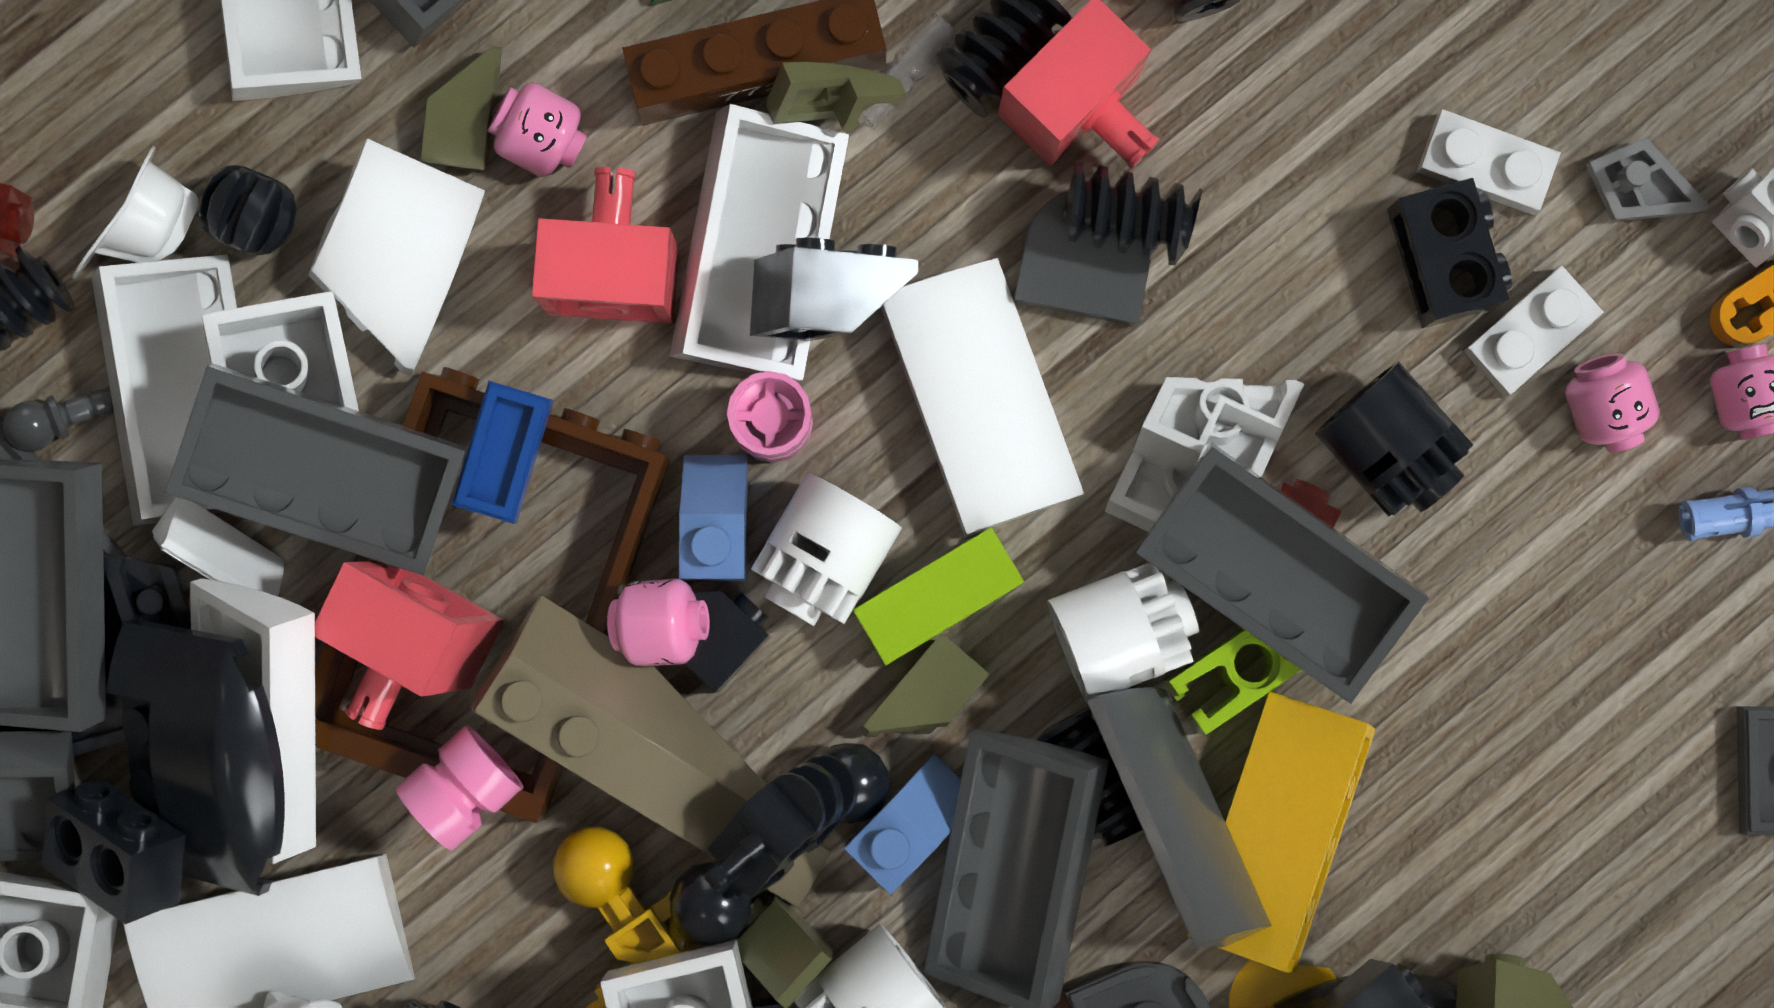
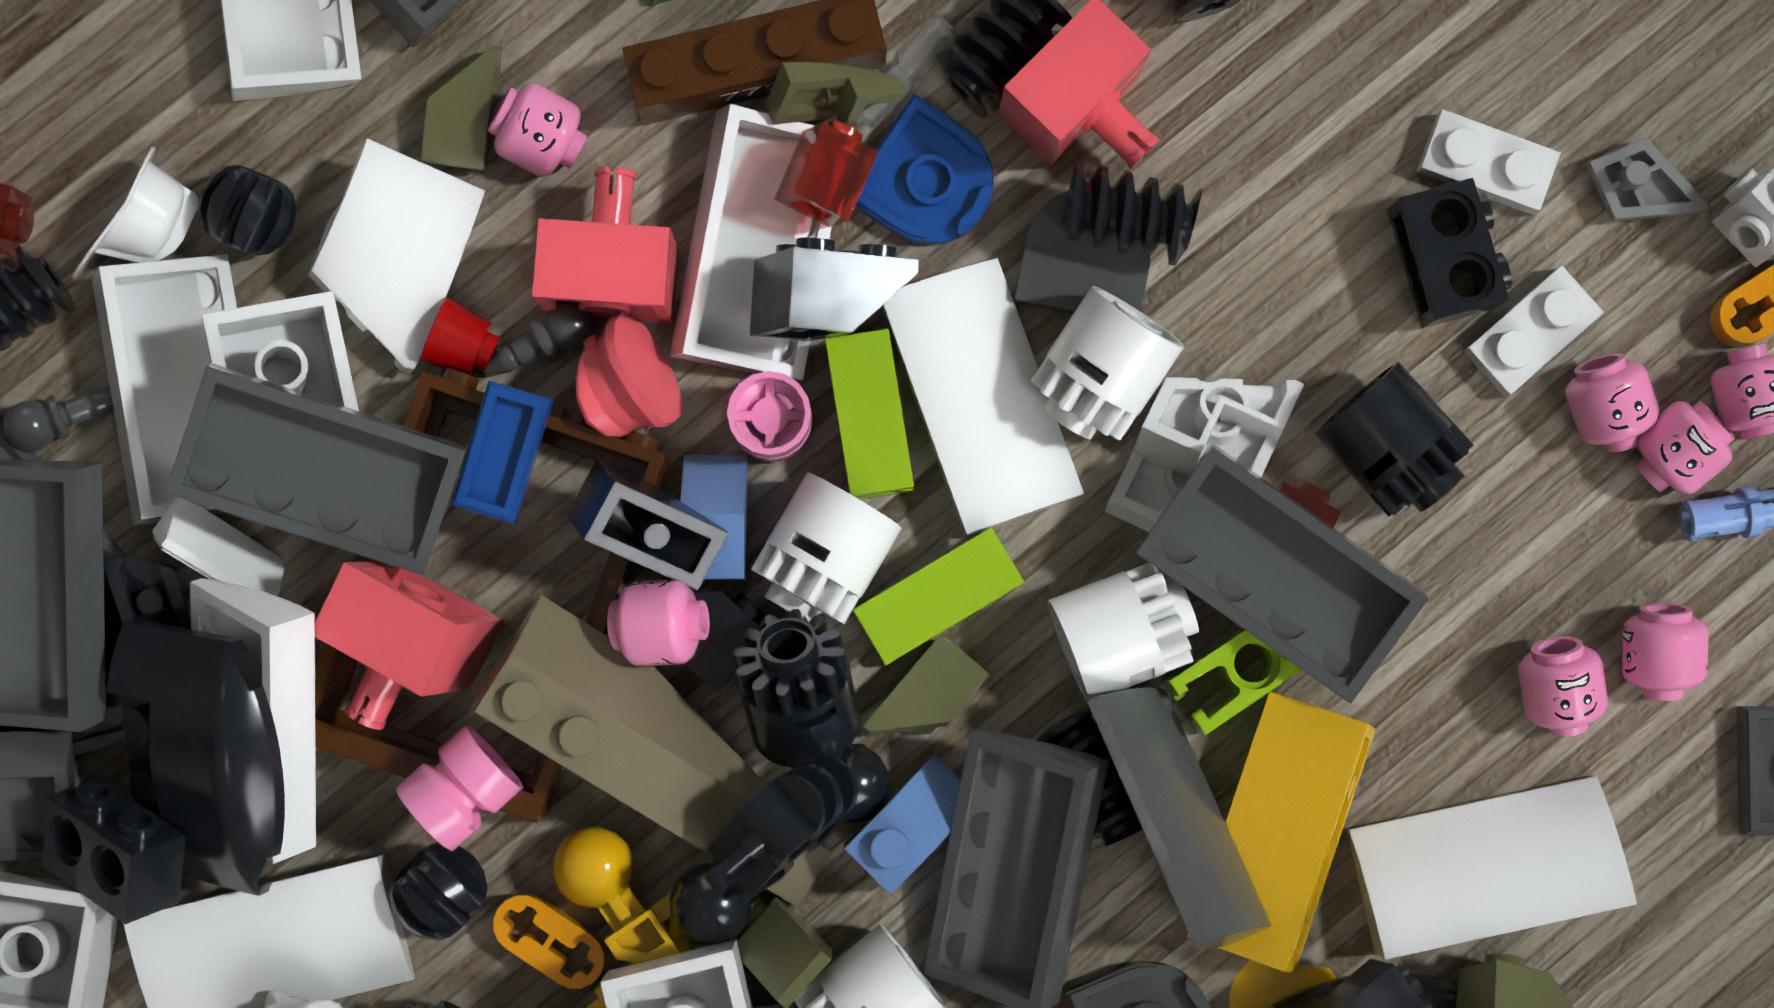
(438, 891): none -> black piece
(459, 339): none -> red hat
(541, 953): none -> light orange beam
(561, 330): none -> dark grey bar
(626, 380): none -> coral hat
(645, 525): none -> black slope
(797, 689): none -> black gear
(827, 173): none -> clear red brick
(869, 414): none -> lime piece
(928, 178): none -> blue tile
(1105, 366): none -> white gear
(1490, 867): none -> white slope
(1562, 685): none -> bright pink head
(1664, 650): none -> bright pink head
(1684, 448): none -> bright pink head

